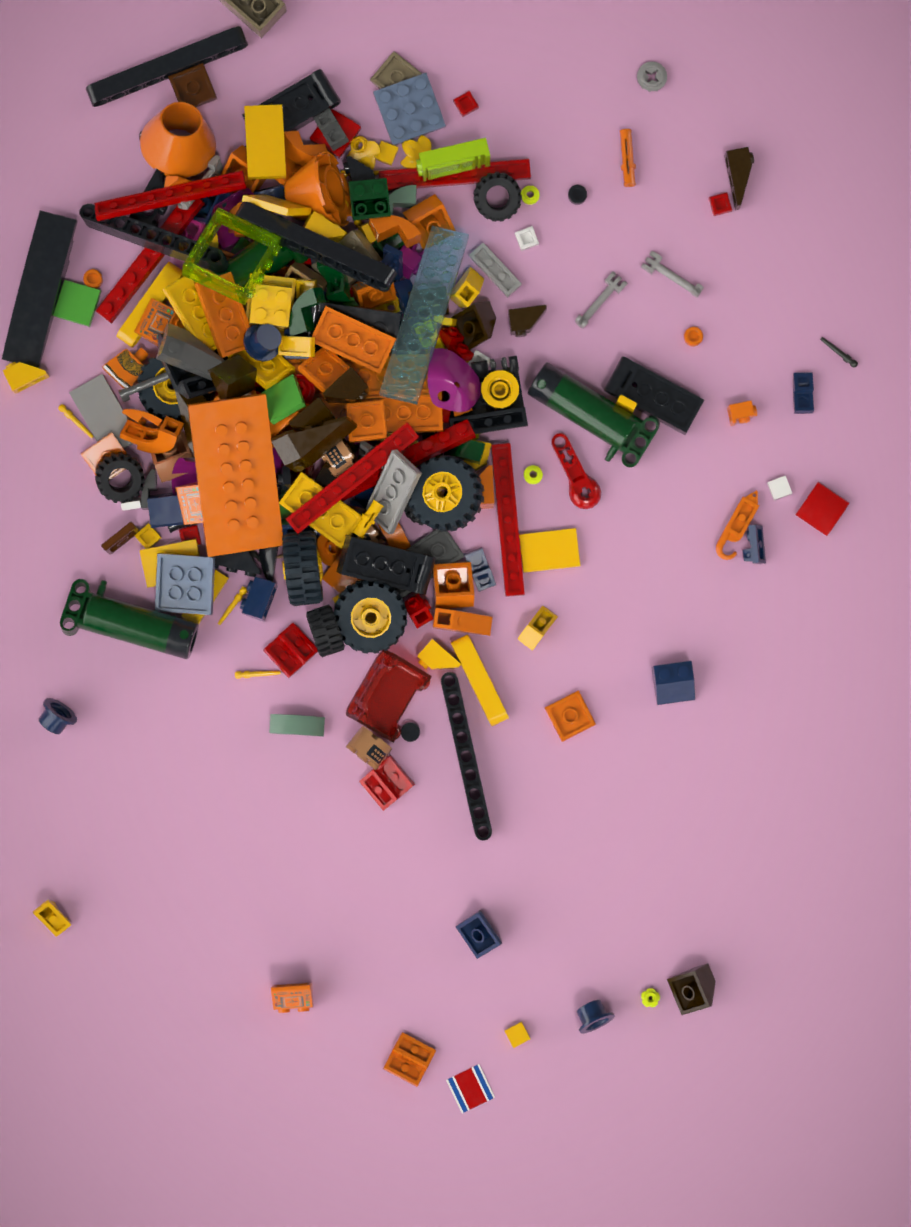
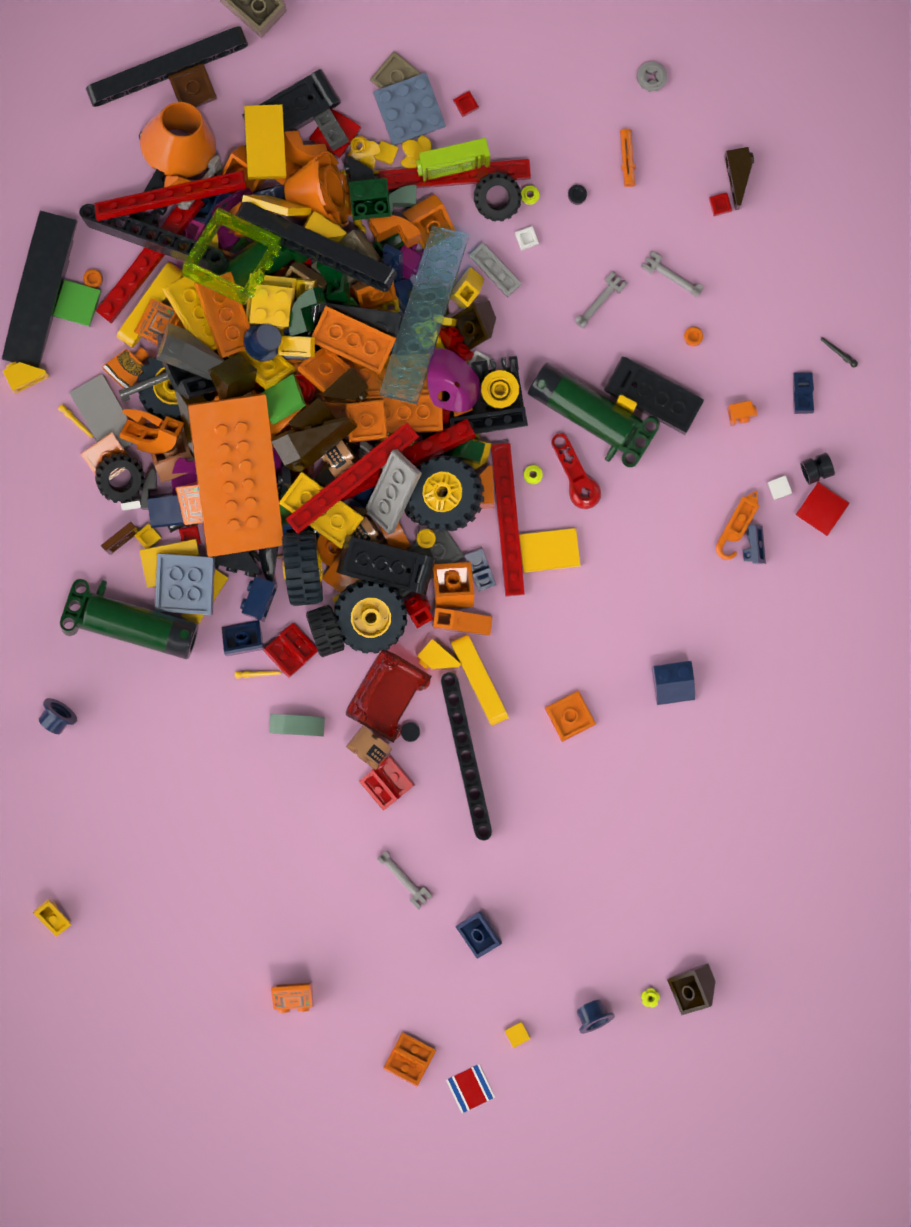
(238, 597): yellow piece -> none
(242, 638): none -> dark blue slope
(366, 230): yellow tile -> none
(368, 519): yellow pin -> none
(385, 858): none -> light grey hinge
(426, 538): none -> yellow tile
(525, 319): dark brown slope -> none
(537, 627): yellow slope -> none
(817, 468): none -> black wheel

